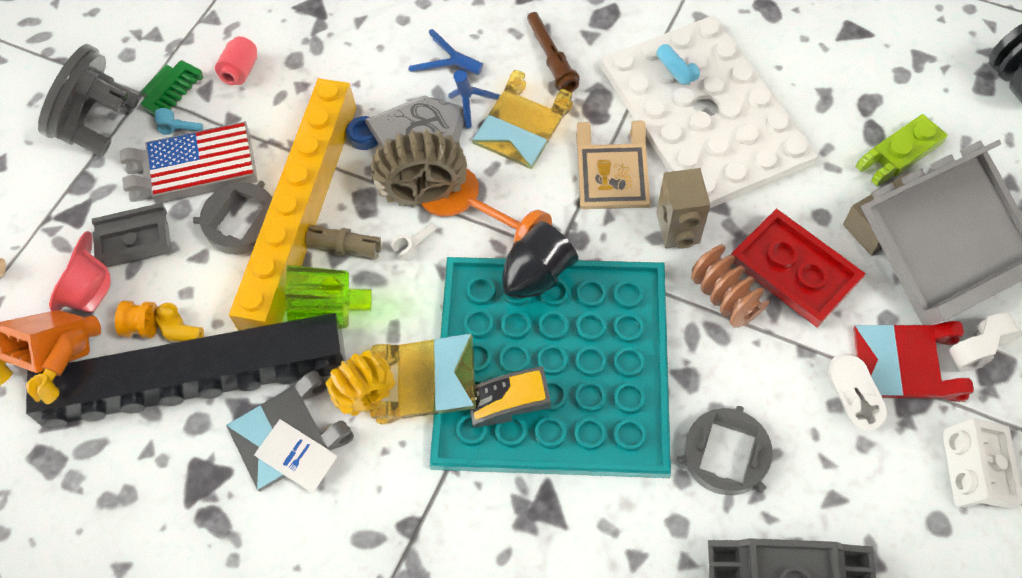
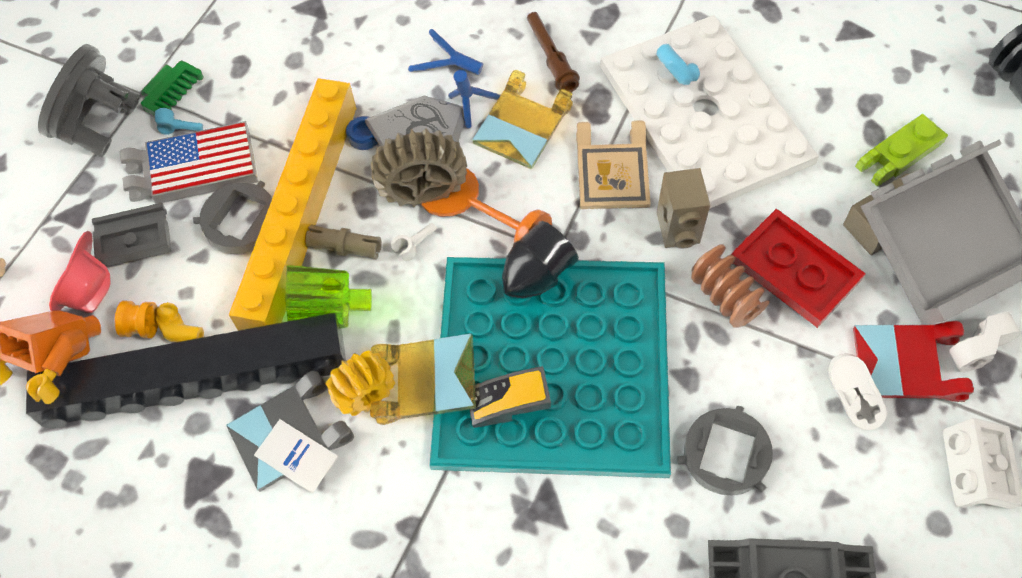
(236, 61): coral brick -> none

